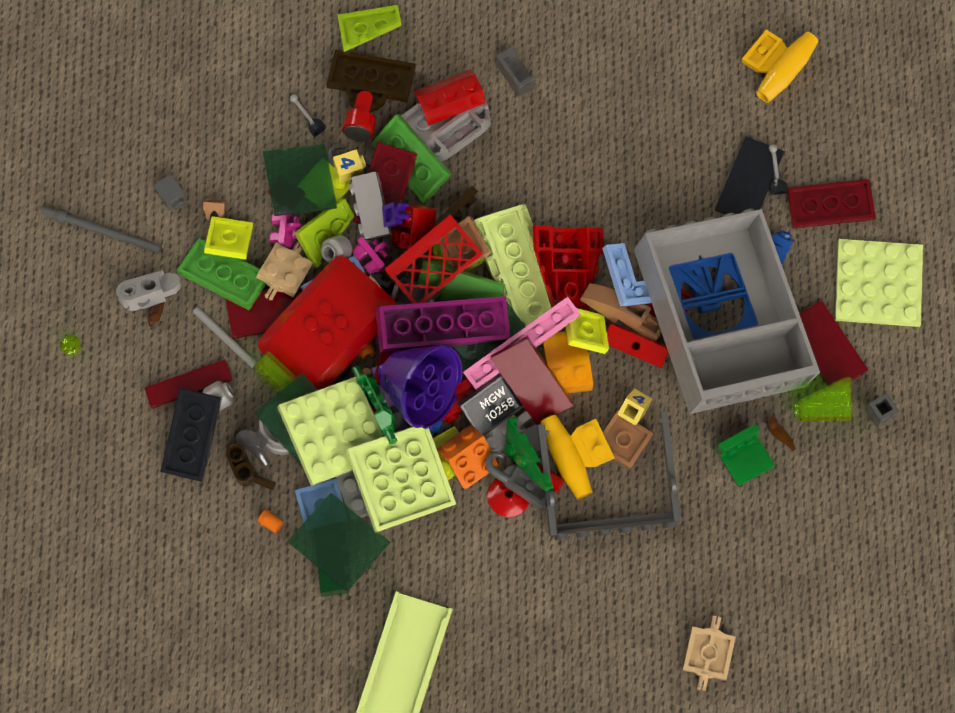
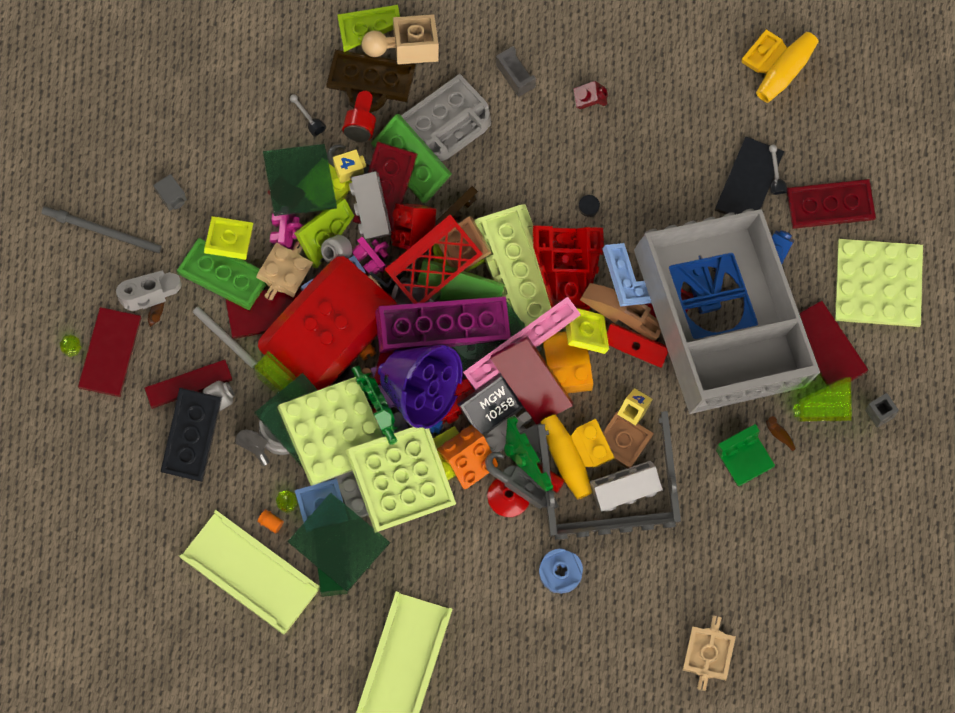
(109, 352): none -> dark red tile
(217, 205): medium nougat tile -> none
(244, 464): dark brown beam -> none
(250, 572): none -> yellowish green ladder
(286, 501): none -> clear neon green tile
(394, 213): dark purple plate -> none
(413, 40): none -> tan brick
(450, 97): red slope -> none
(567, 560): none -> medium blue plate
(589, 205): none -> black tile
(590, 94): none -> dark red bracket
(626, 486): none -> brick

